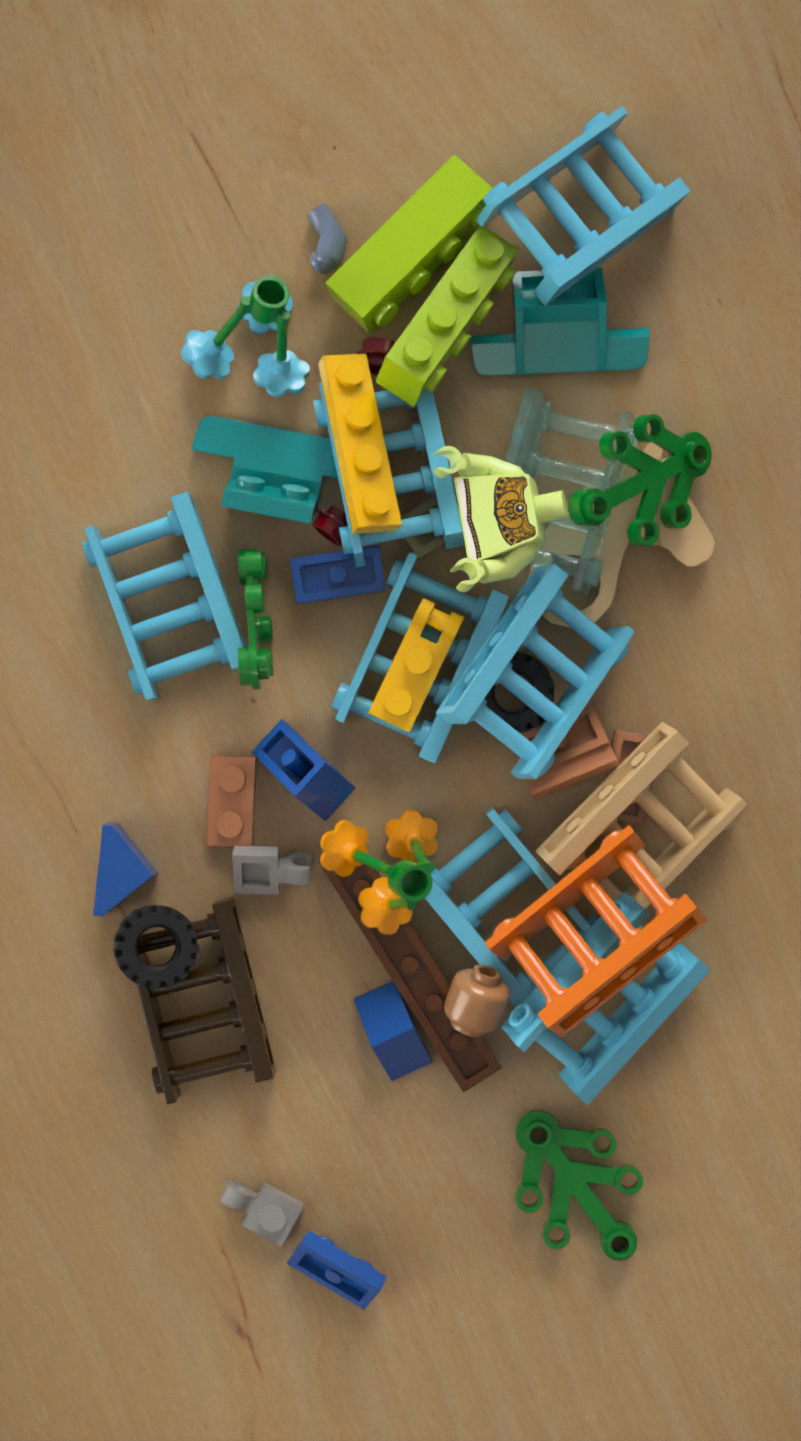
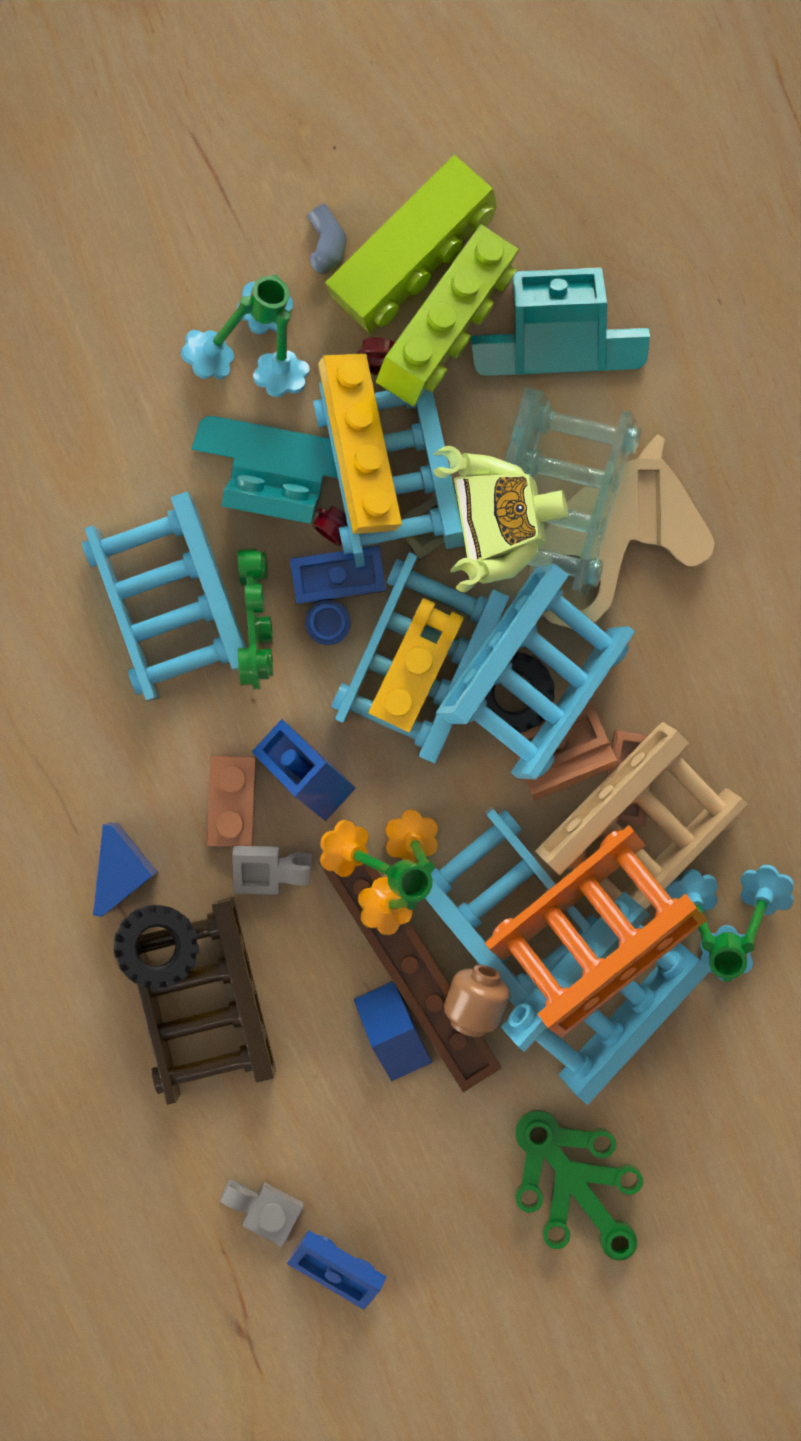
(328, 622): none -> blue plate
(590, 247): medium azure fence -> none
(687, 459): green plant -> none
(727, 951): none -> medium azure plant

